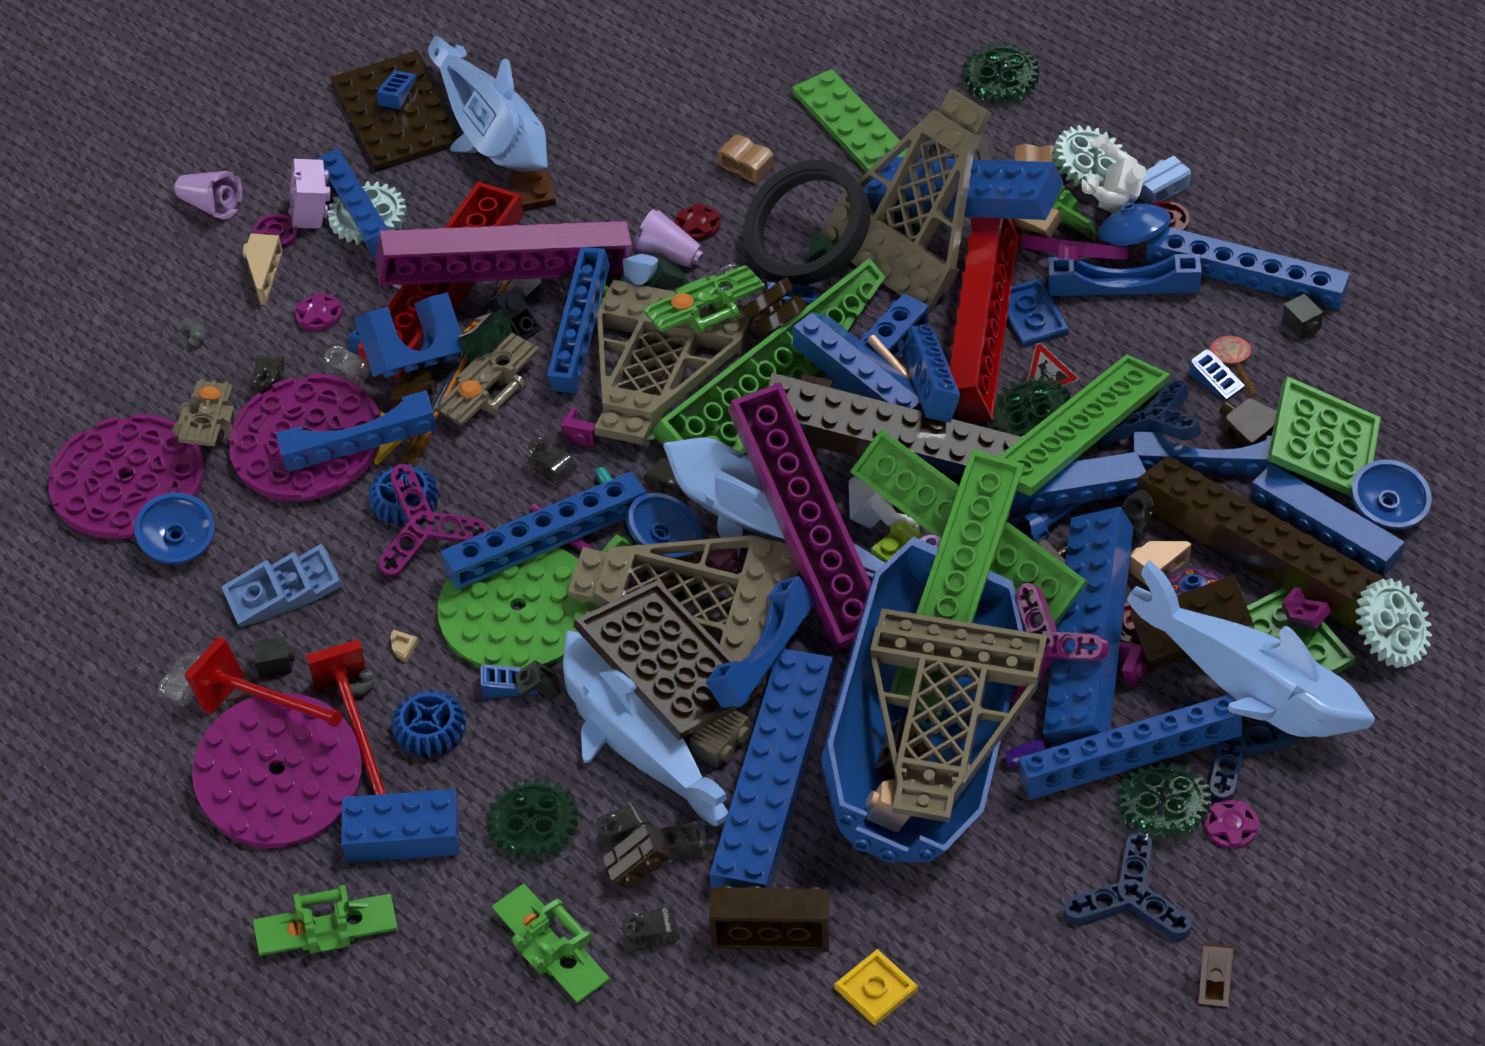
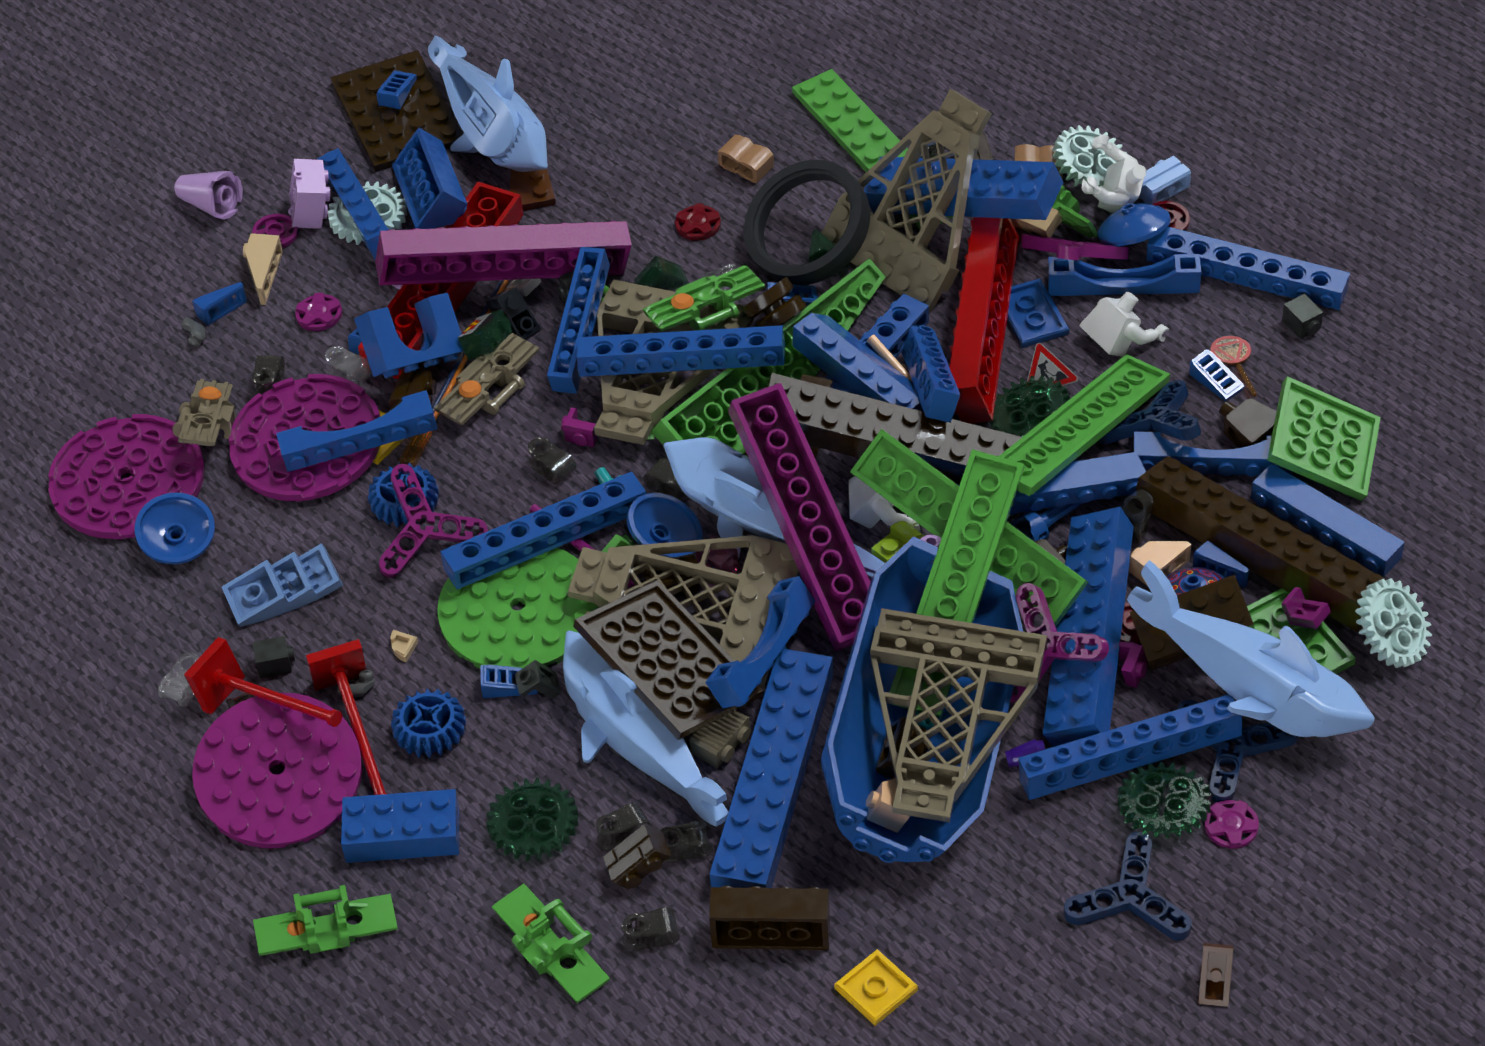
(212, 305): none -> blue slope
(429, 182): none -> blue slope
(639, 268): light blue brick -> none
(667, 240): lavender cone -> none
(681, 351): none -> blue brick
(1017, 75): clear green gear -> none
(1116, 326): none -> white torso
(1215, 559): none -> blue slope
(1391, 484): blue dish -> none

